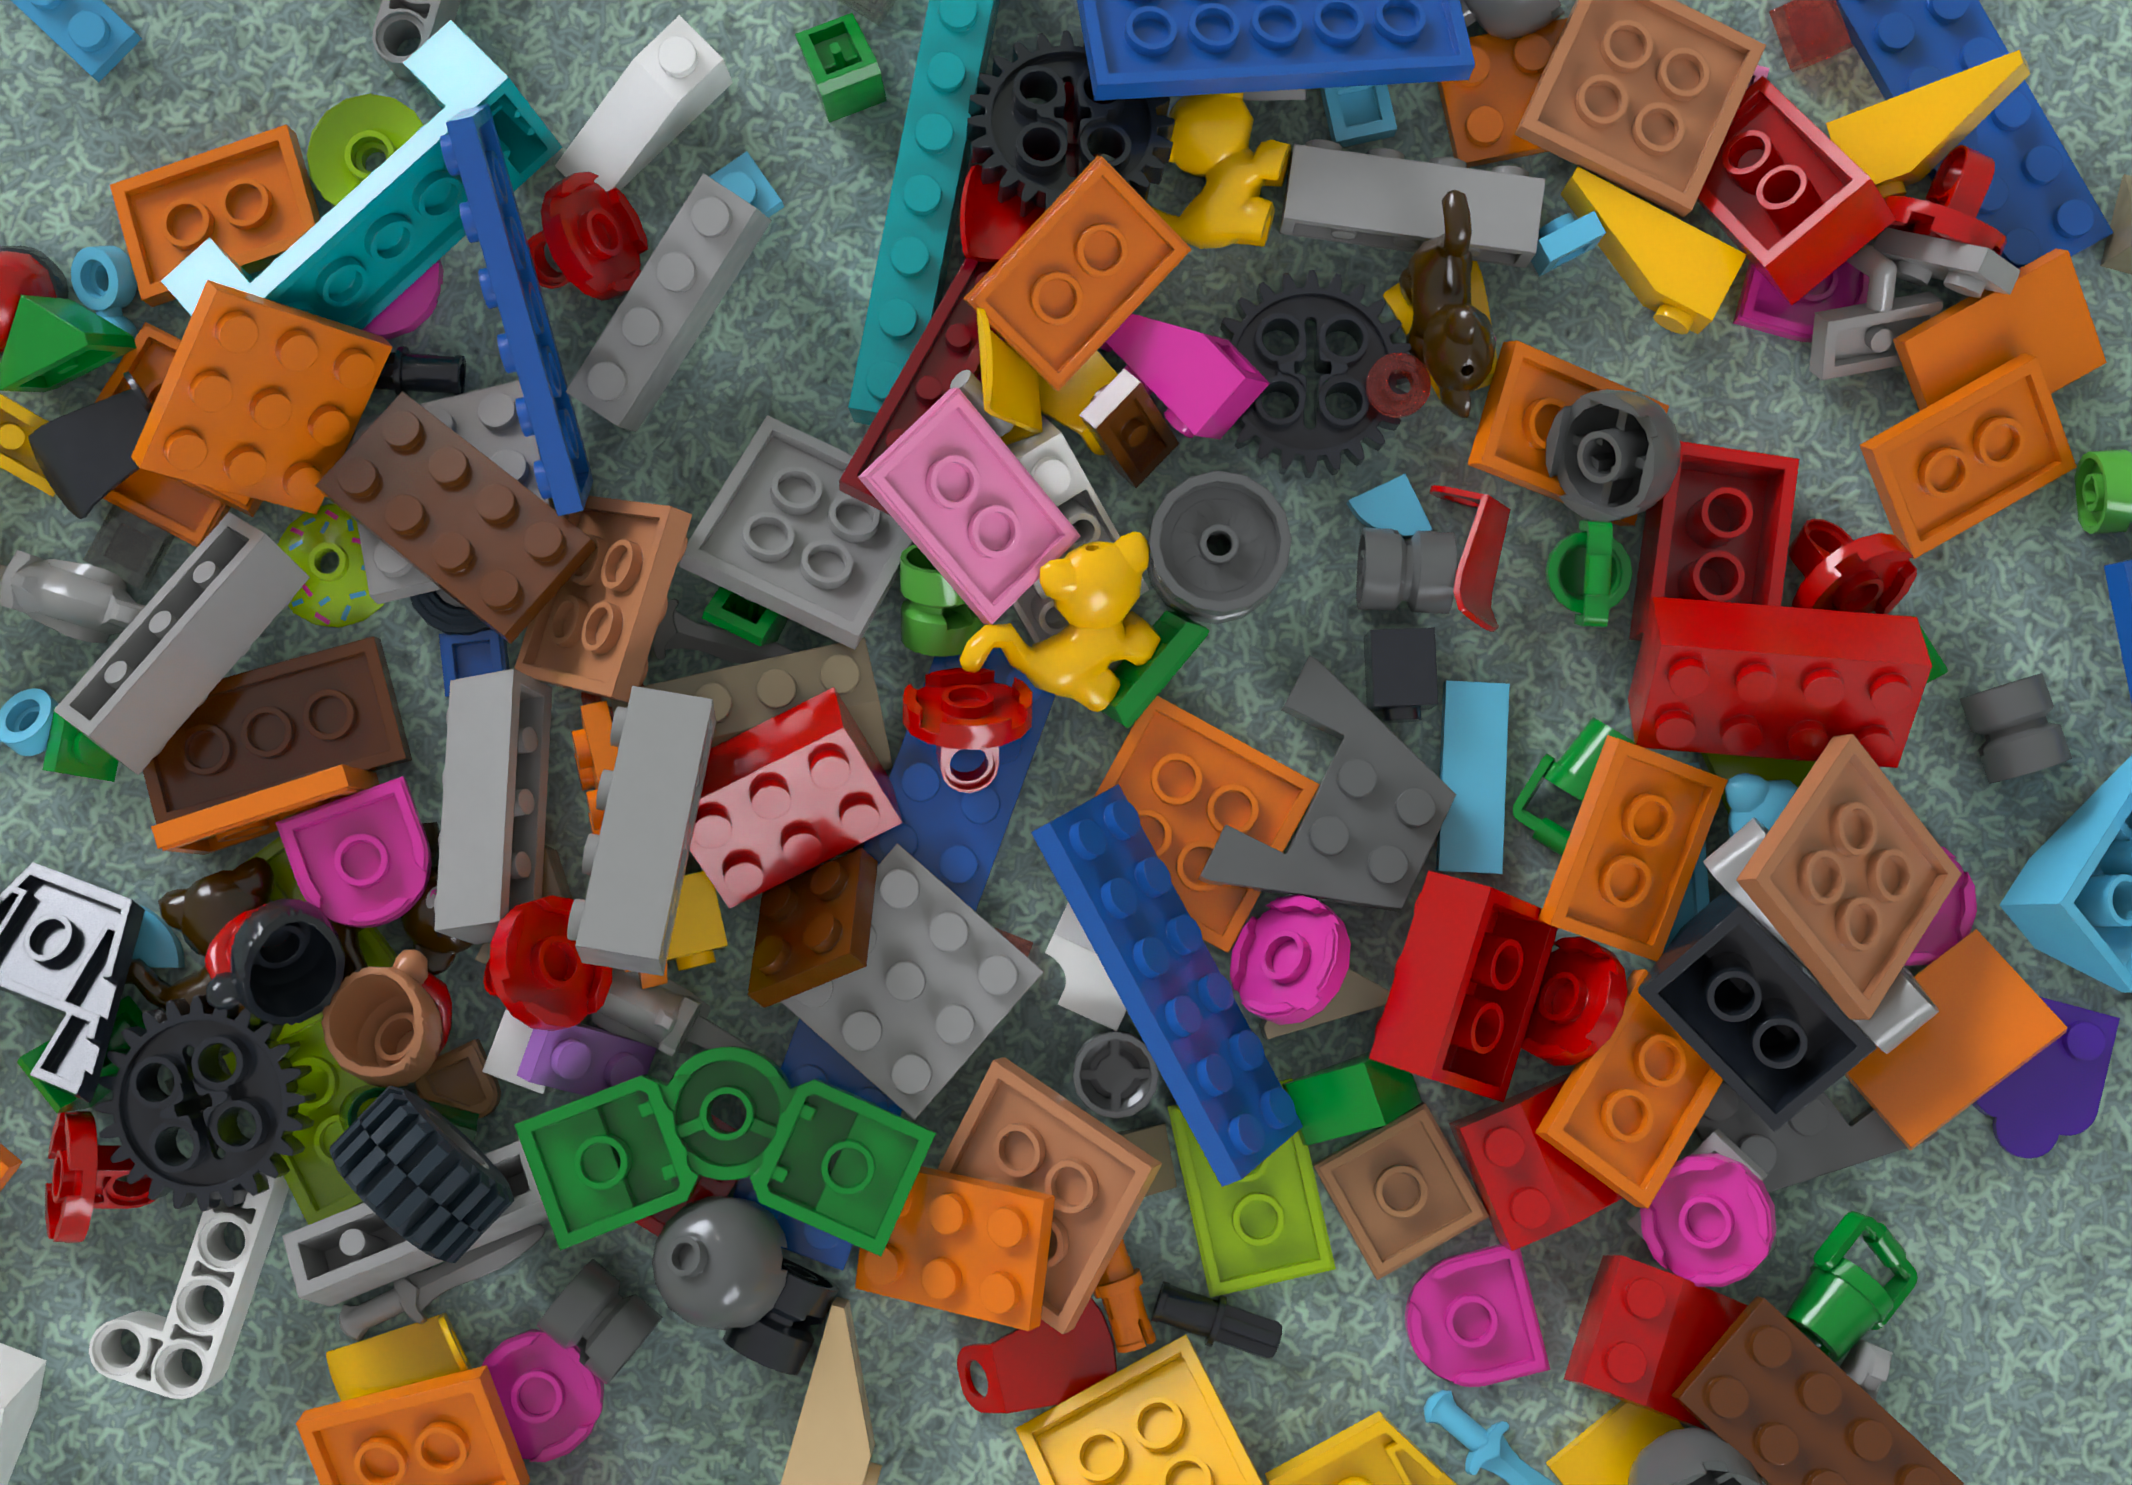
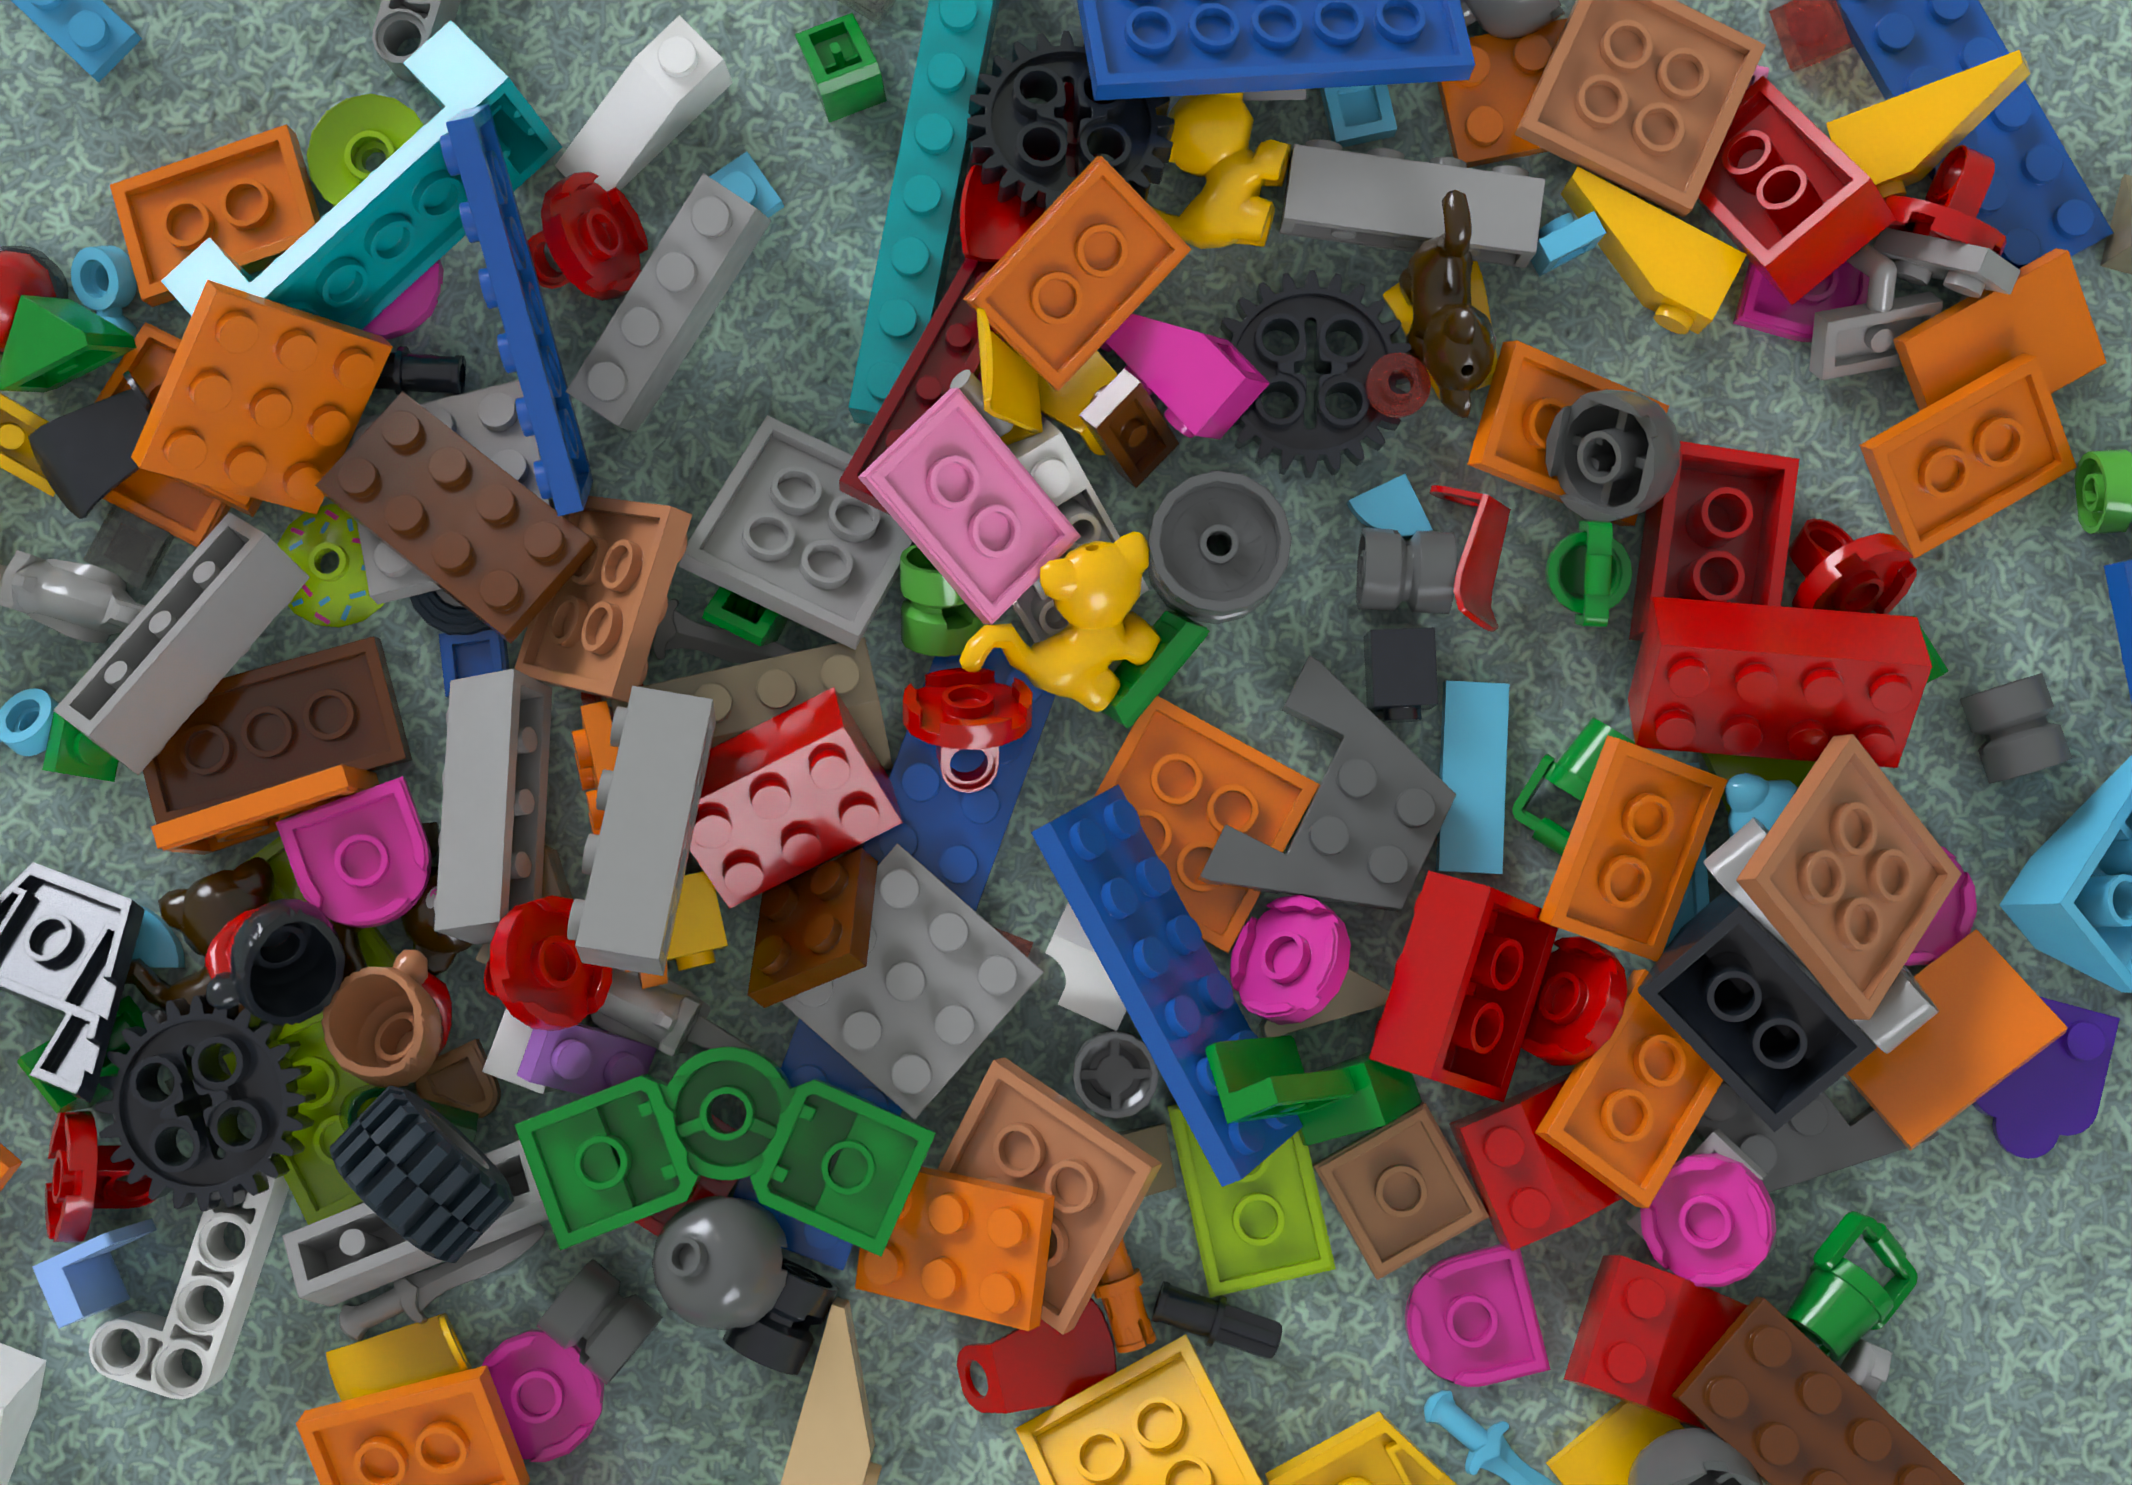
(86, 1277): none -> light blue panel
(1268, 1079): none -> green panel

